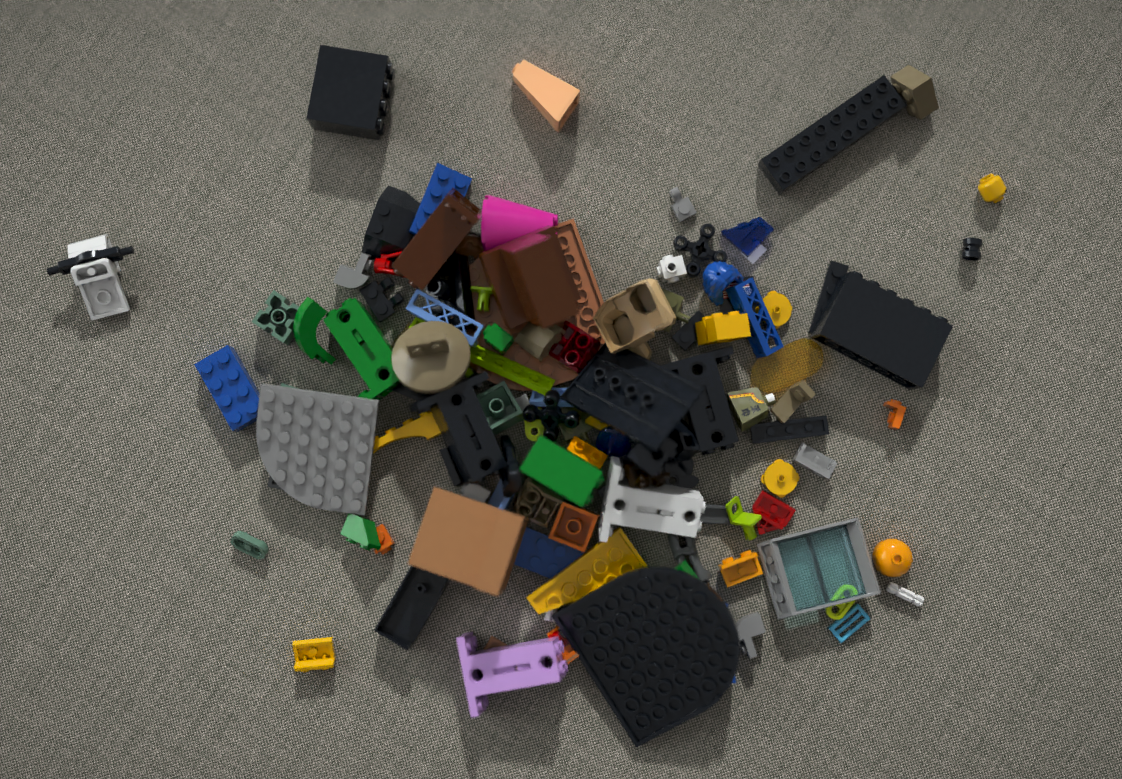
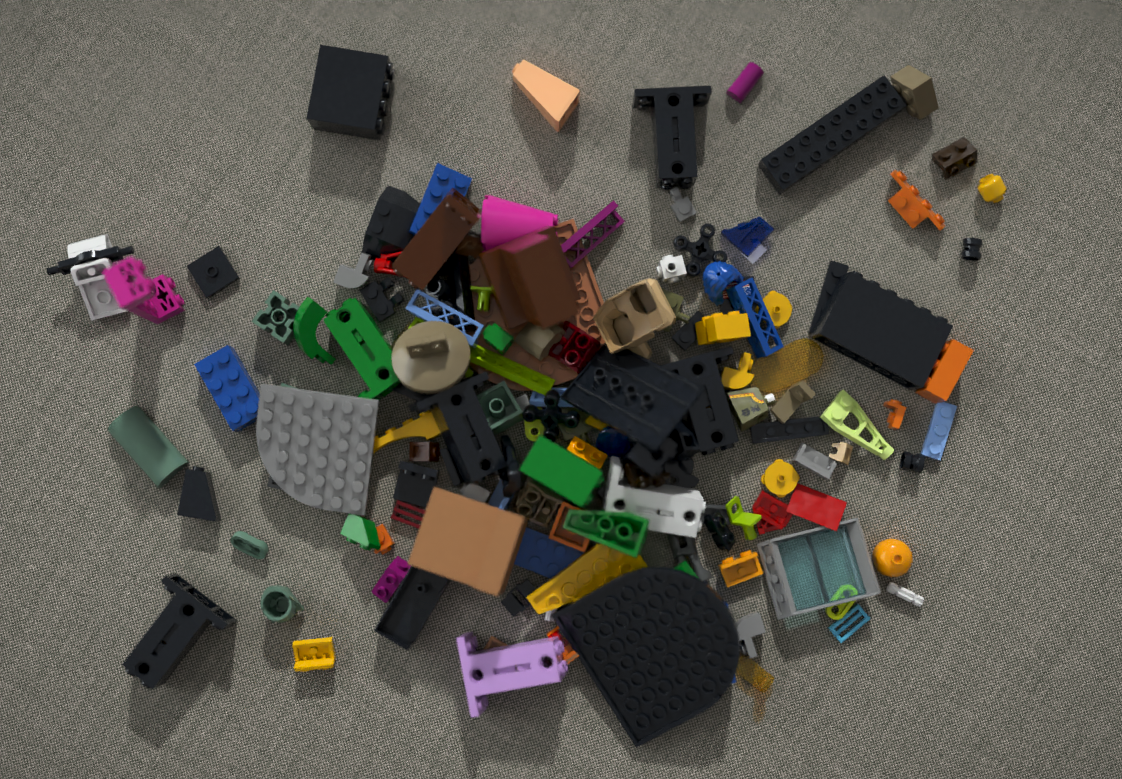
(143, 295): none -> dark pink plate
(147, 445): none -> sand green brick
(174, 632): none -> black brick
(198, 496): none -> black slope
(213, 272): none -> black plate
(279, 604): none -> sand green helmet
(391, 579): none -> magenta bracket
(396, 509): none -> dark red tile
(415, 483): none -> black bracket
(424, 451): none -> reddish brown bracket
(512, 603): none -> black piece
(588, 227): none -> magenta fence
(614, 529): none -> green wedge
(673, 131): none -> black brick
(723, 537): none -> black hinge
(737, 379): none -> yellow brick
(745, 82): none -> magenta brick
(754, 674): none -> clear yellow piece
(816, 507): none -> red sticker
(837, 412): none -> yellowish green plate
(843, 454): none -> tan tile
(911, 205): none -> orange bracket
(912, 462): none -> black wheel
(938, 430): none -> light blue plate
(945, 372): none -> orange brick
(955, 157): none -> dark brown bracket

